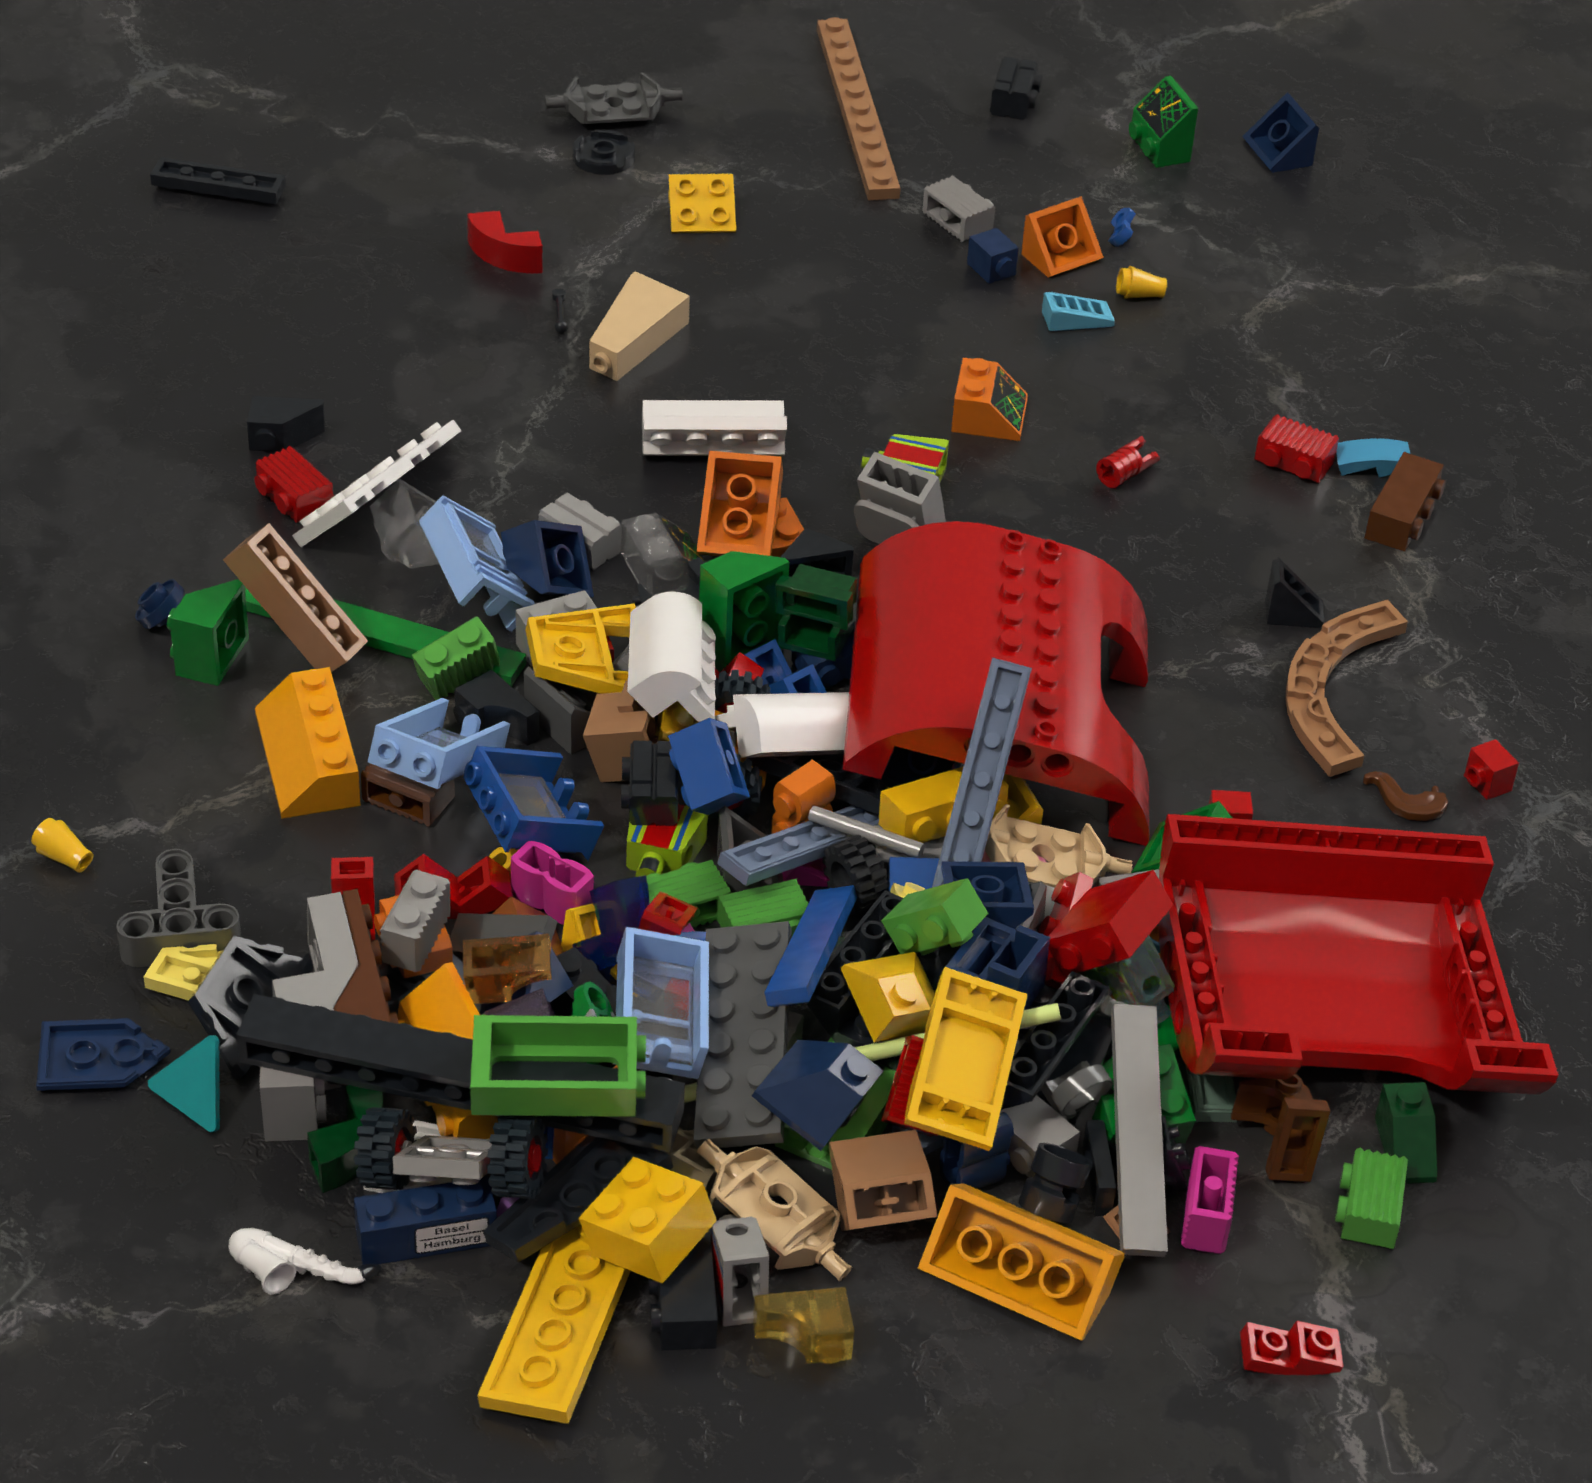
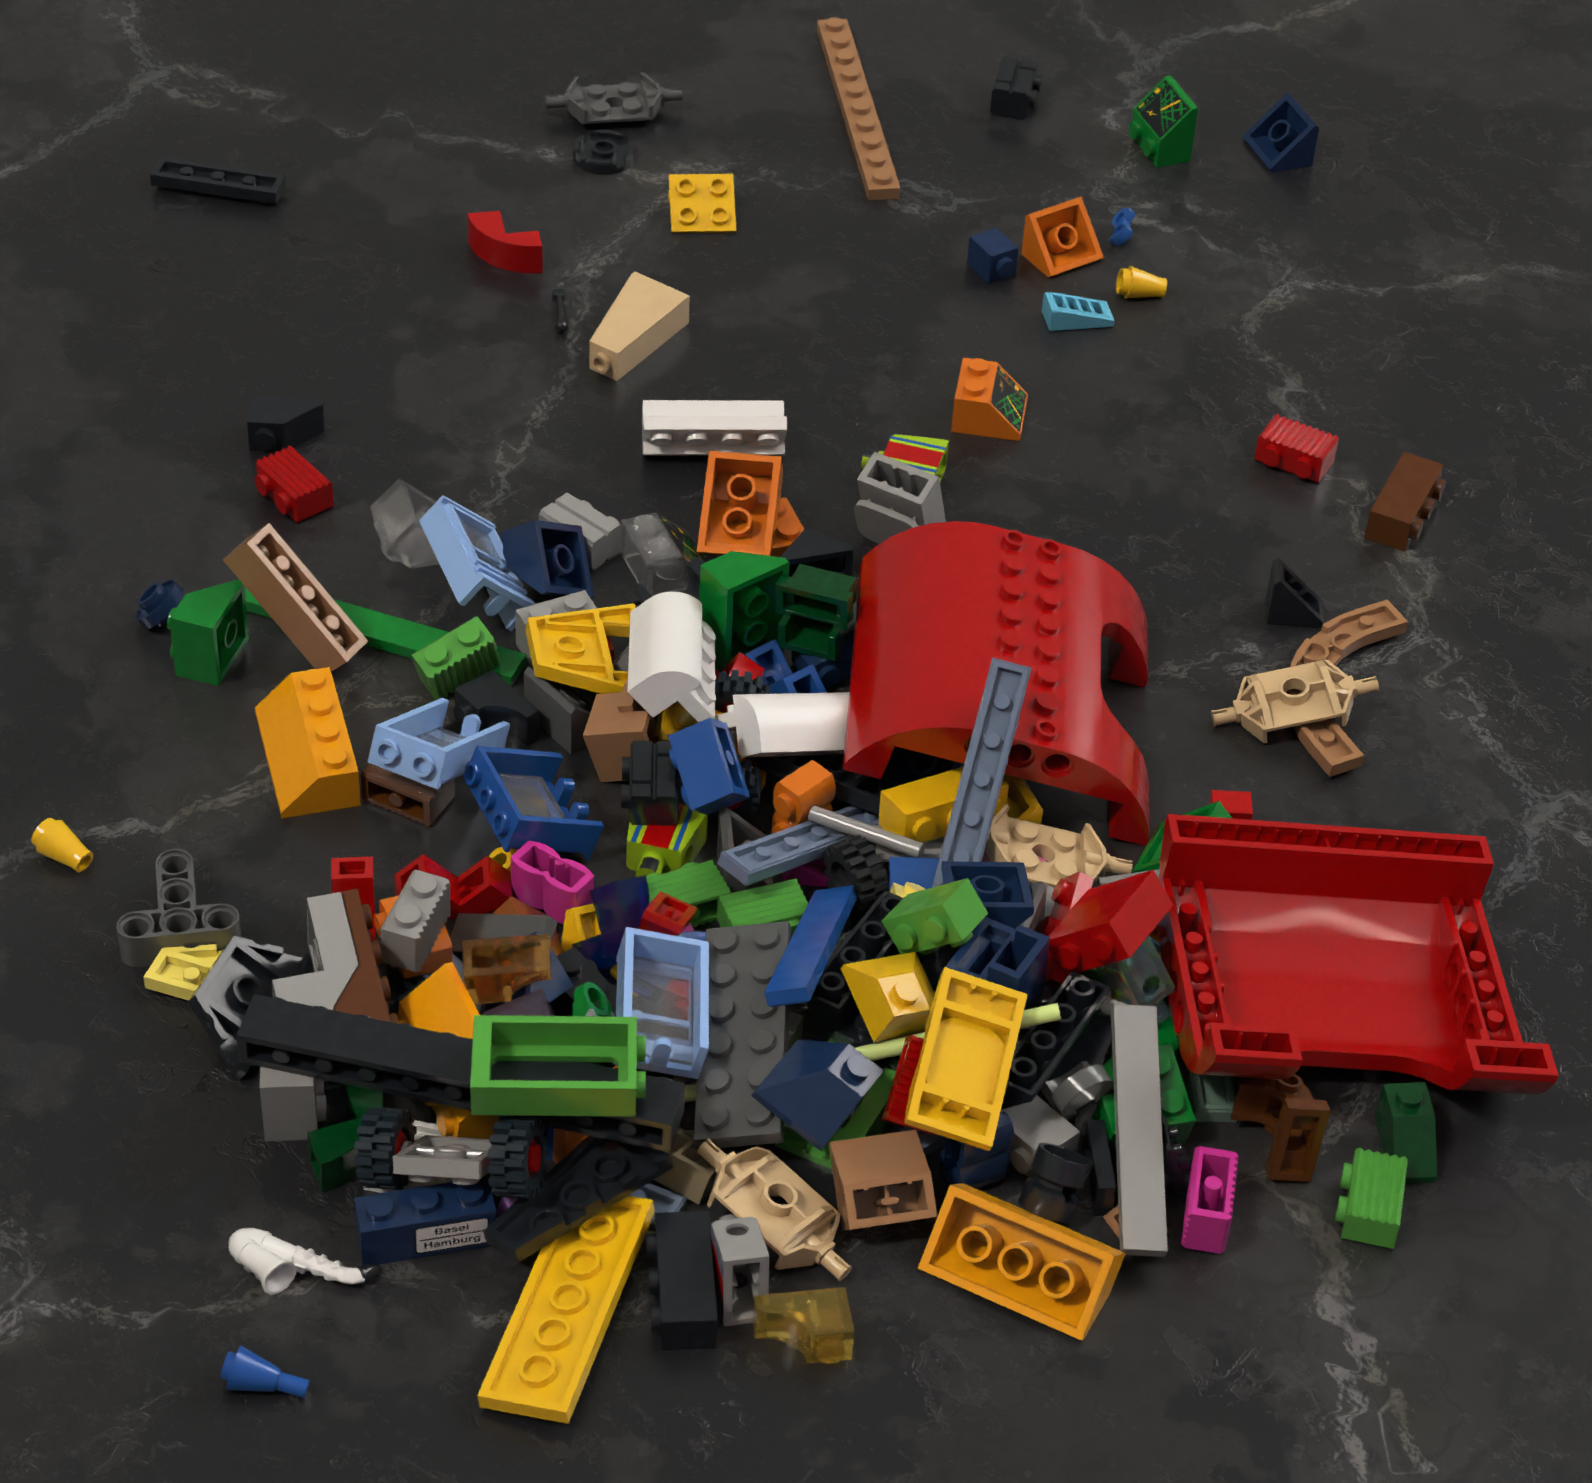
(94, 1054): dark blue tile -> none
(193, 1083): teal piece -> none
(253, 1373): none -> blue cone
(374, 482): white wing -> none
(648, 1219): yellow brick -> none
(958, 208): light grey brick -> none
(1125, 463): red hinge -> none
(1266, 706): none -> tan plate
(1300, 1351): red slope -> none
(1370, 453): dark azure slope -> none
(1418, 807): reddish brown piece -> none
(1491, 769): red plate -> none

